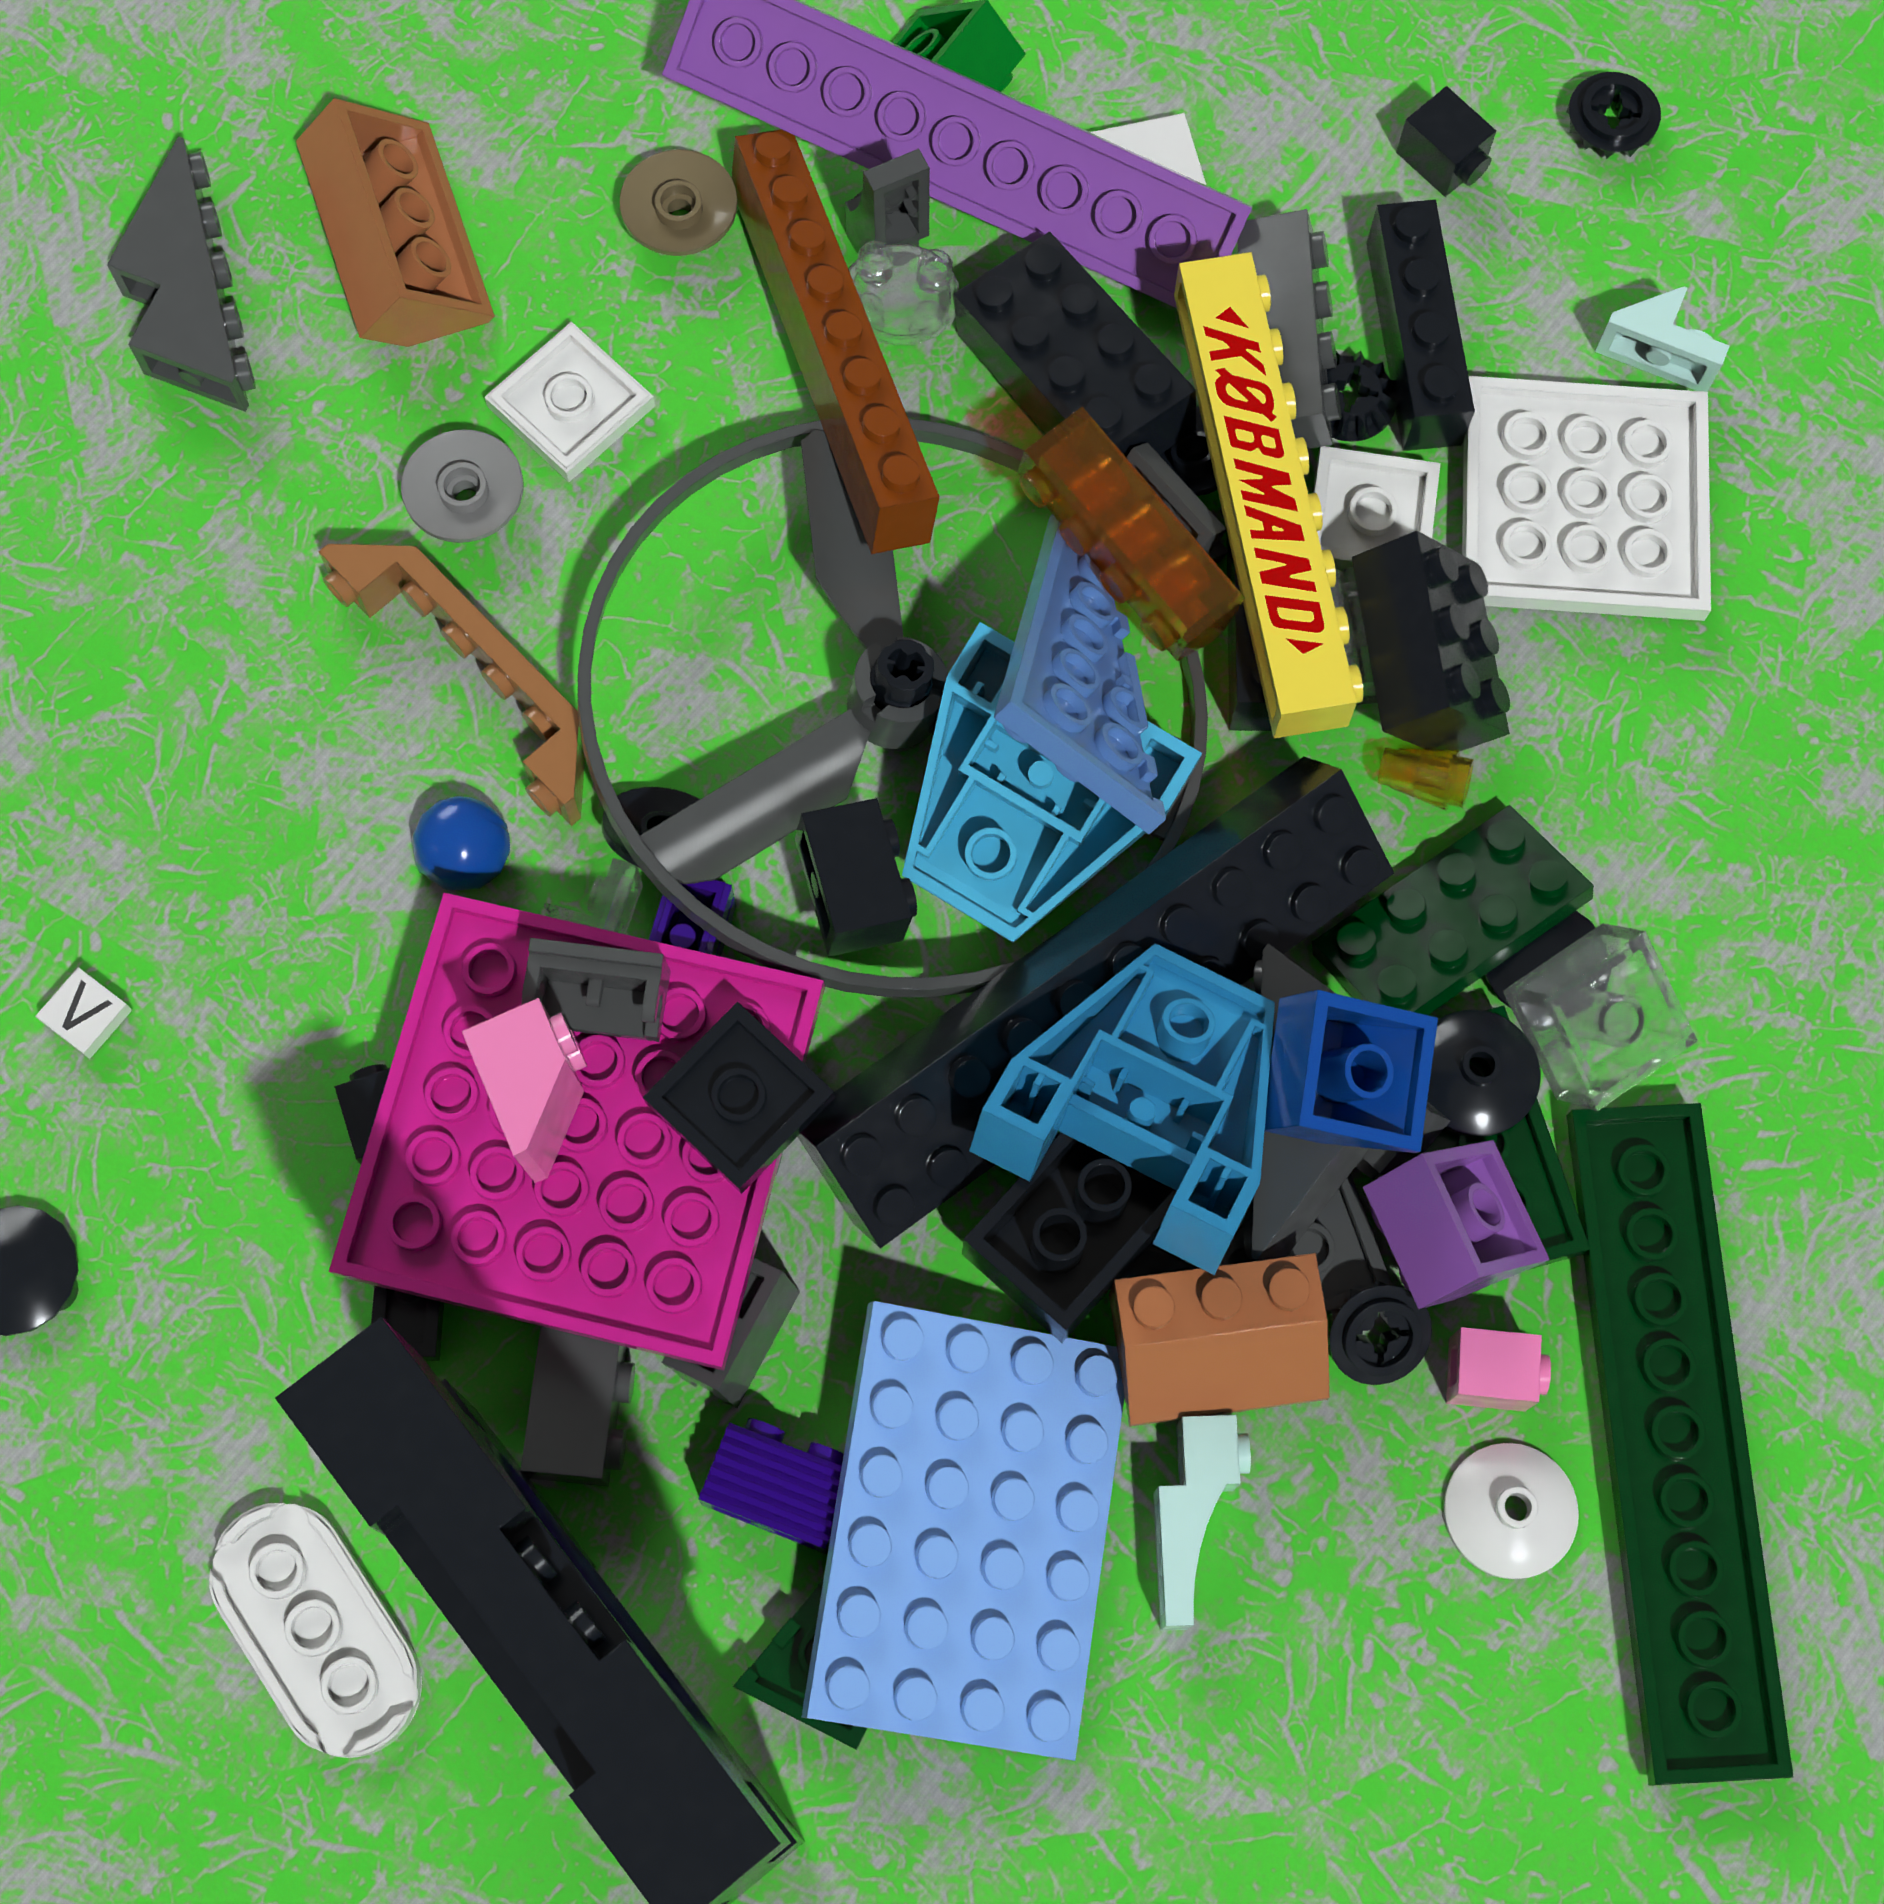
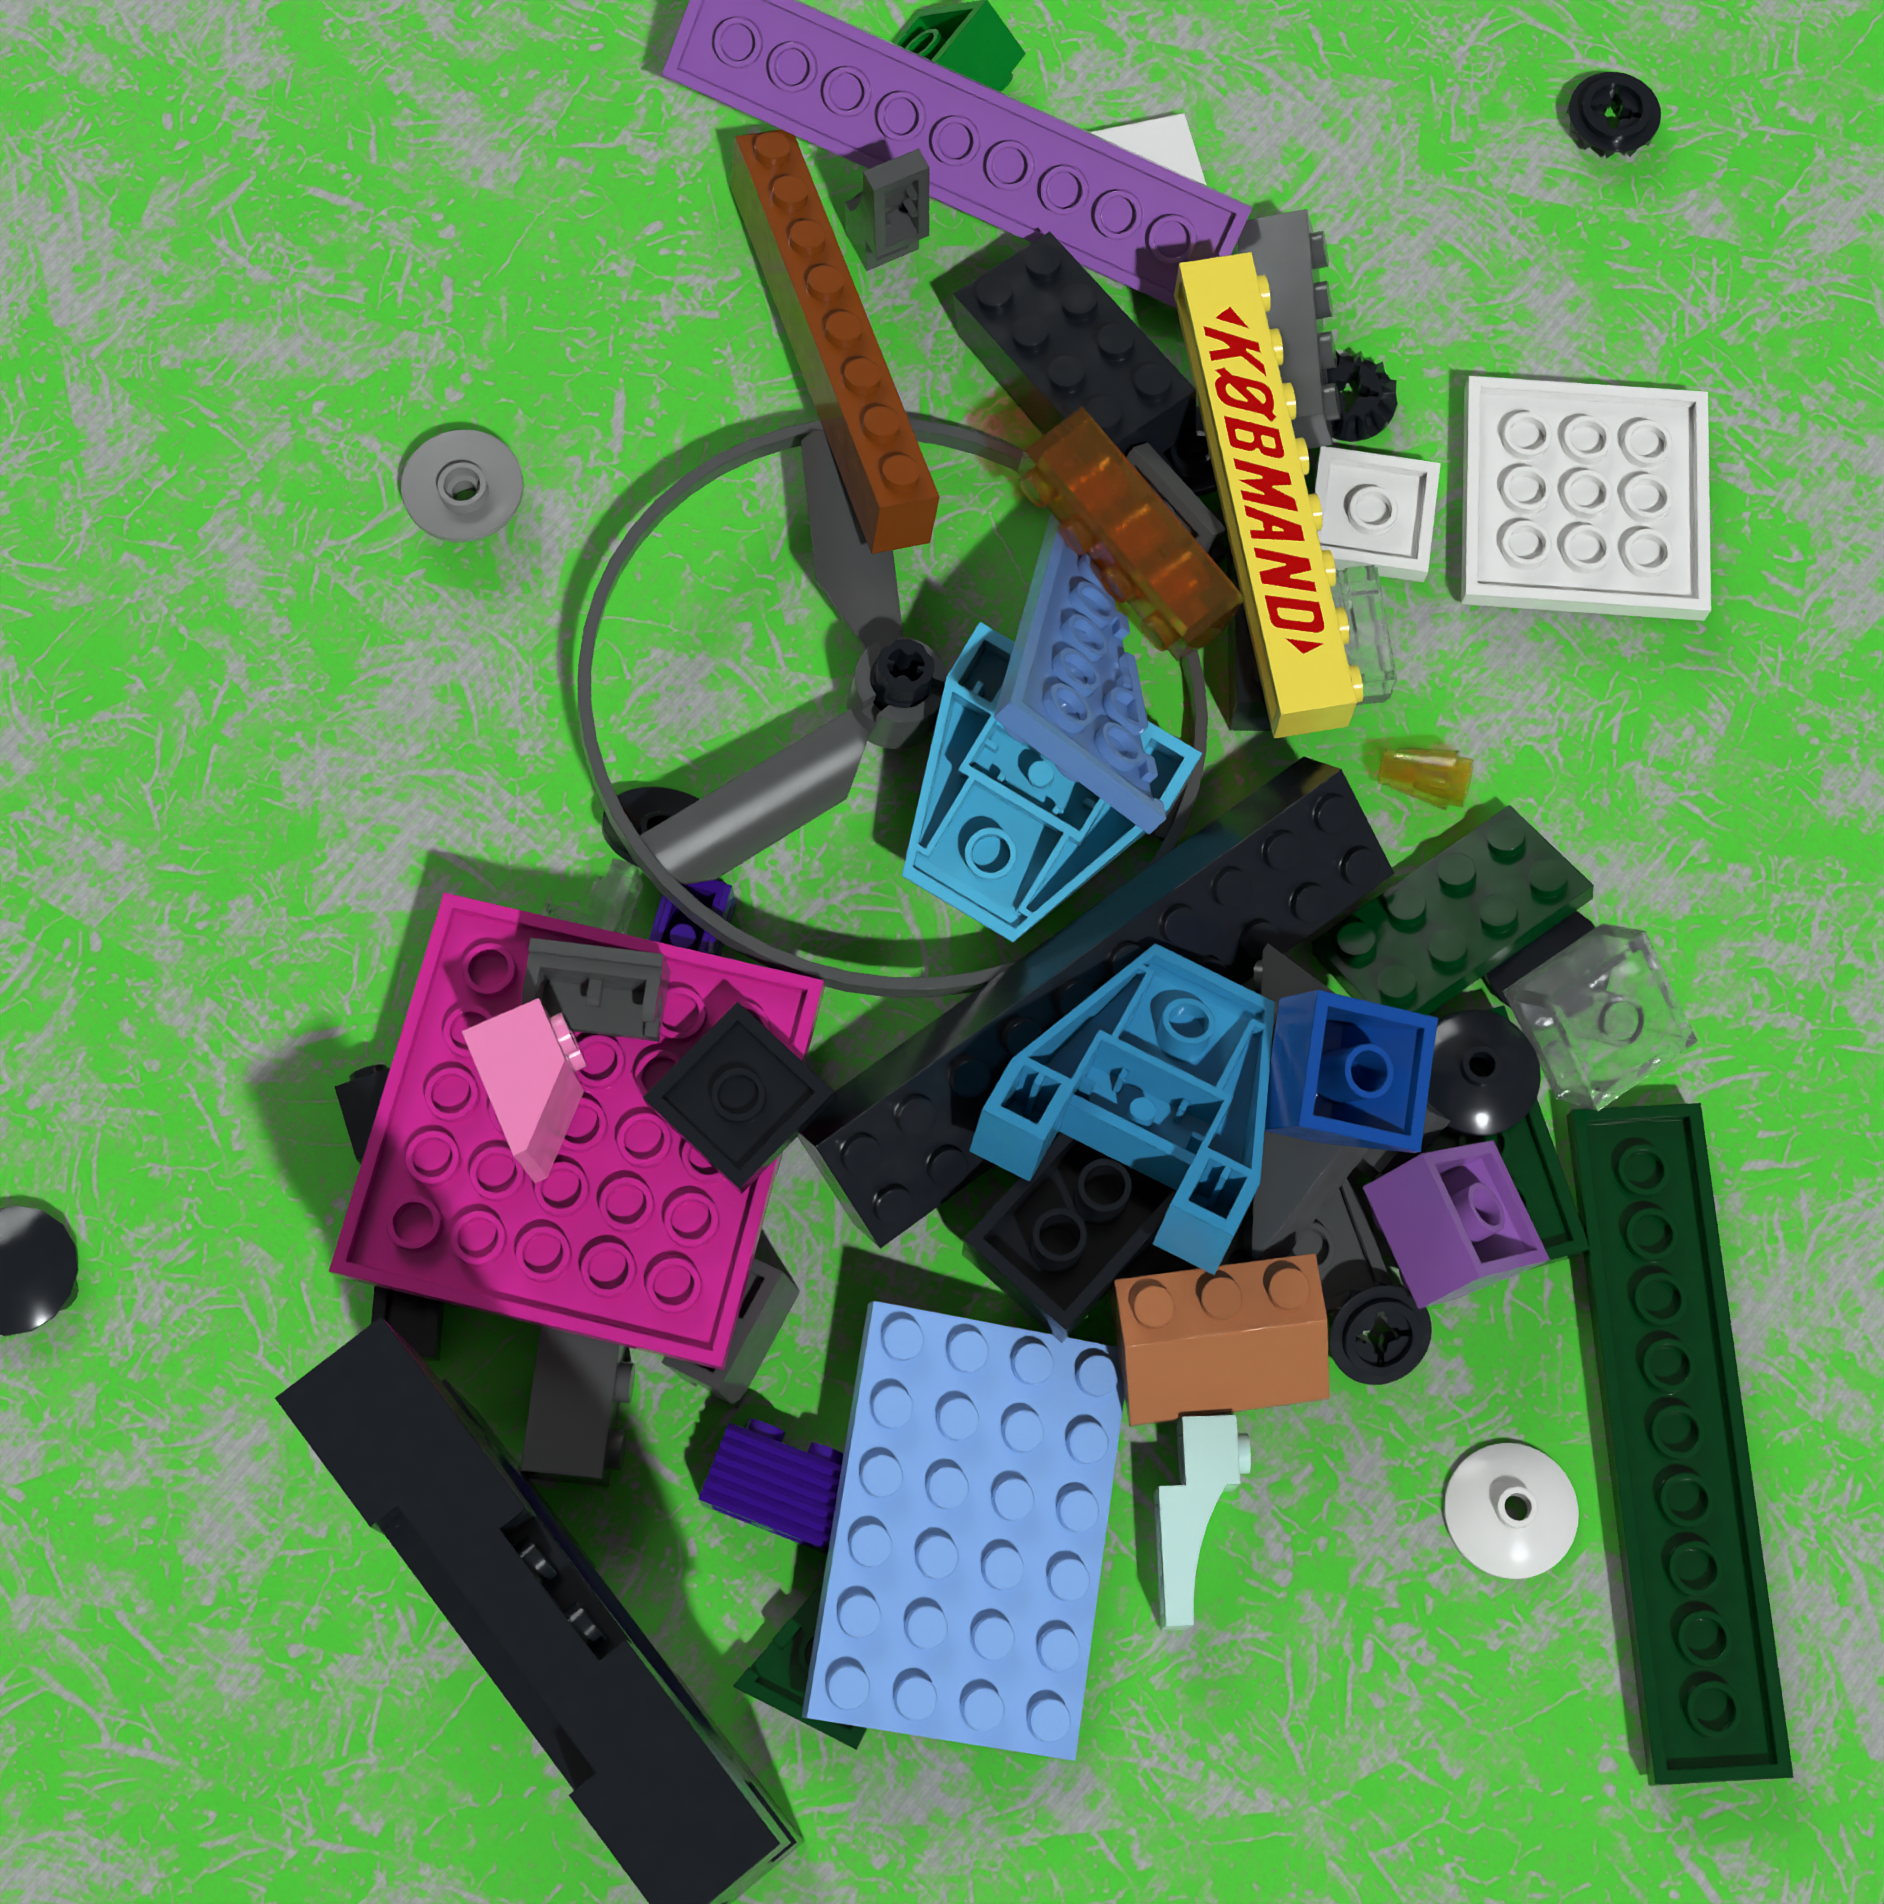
(83, 1013): white tile -> none
(173, 268): dark grey slope -> none
(315, 1630): white tile -> none
(381, 572): medium nougat slope -> none
(392, 225): nougat slope -> none
(461, 843): blue hair -> none
(570, 401): white tile -> none
(672, 183): dark tan dish -> none
(855, 876): black brick -> none
(905, 291): clear dish -> none
(1420, 325): black brick -> none
(1431, 644): black brick -> none
(1447, 142): black brick -> none
(1496, 1369): bright pink brick -> none
(1650, 341): light aqua slope -> none

